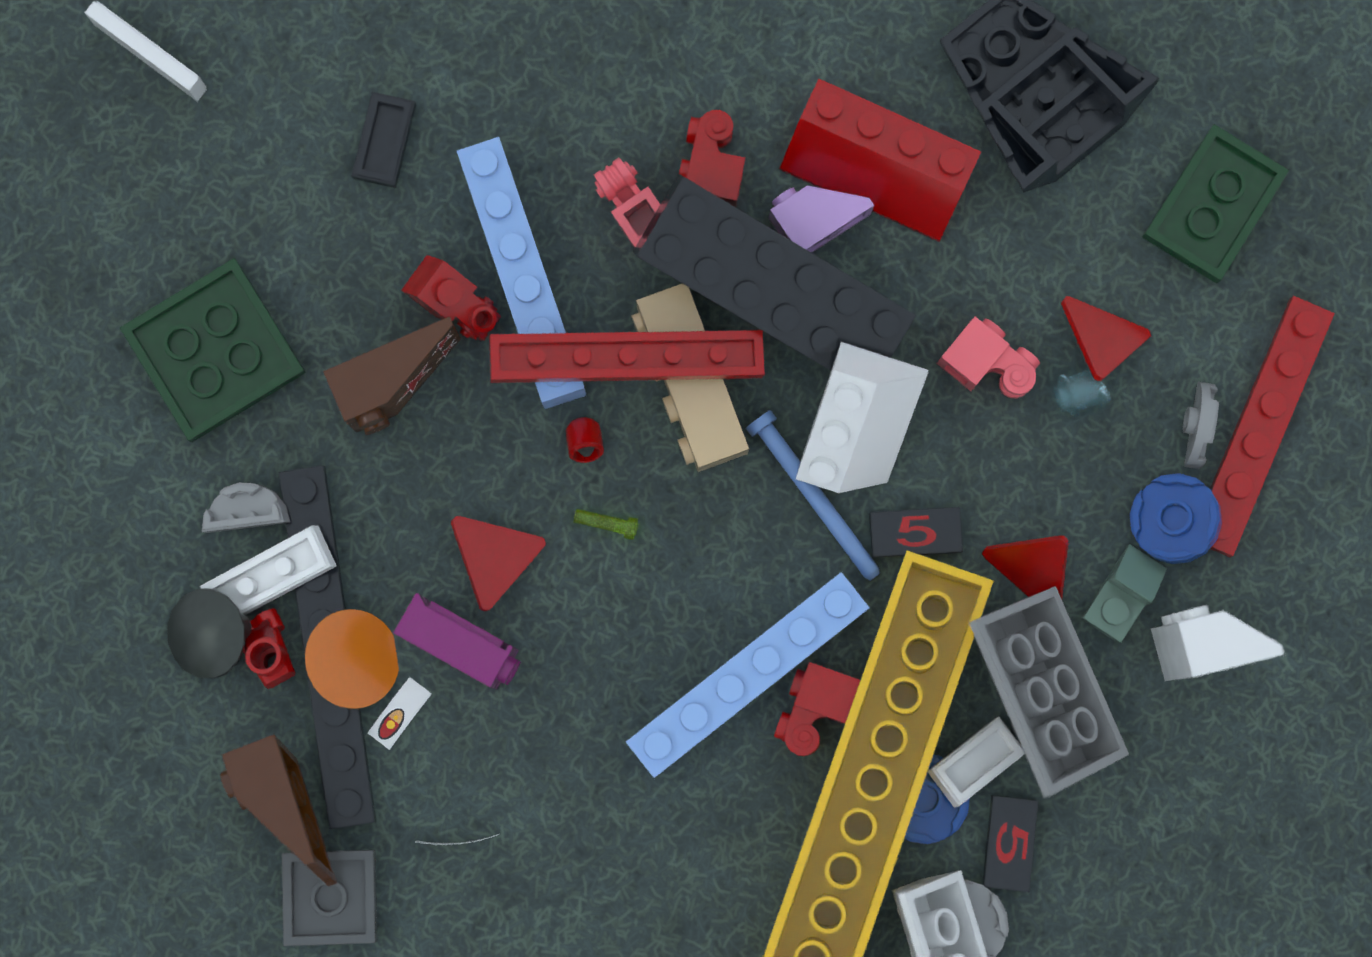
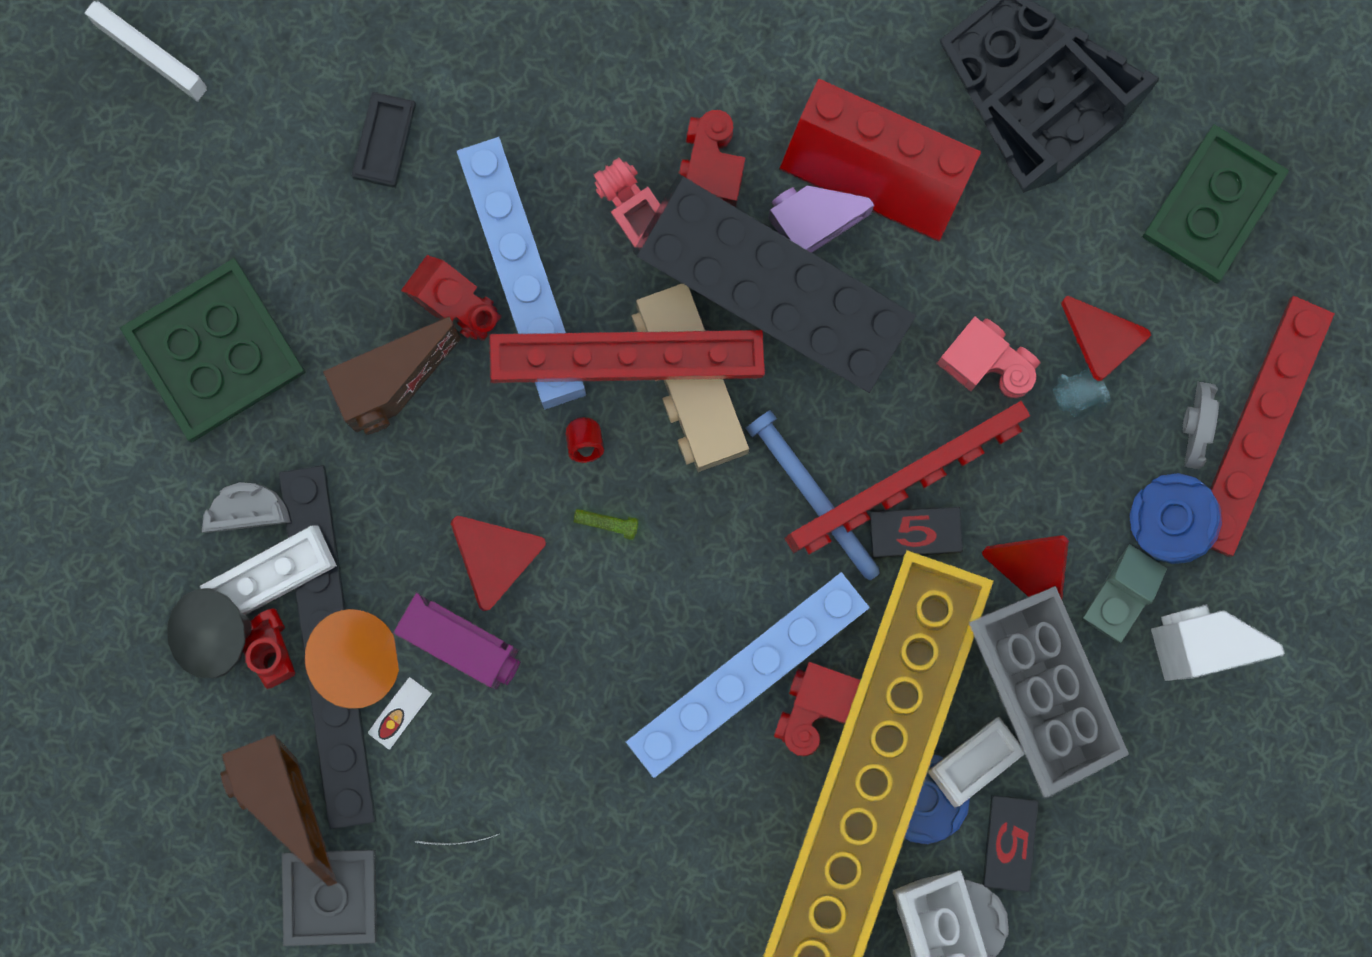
(860, 420): white slope -> none
(892, 489): none -> red plate

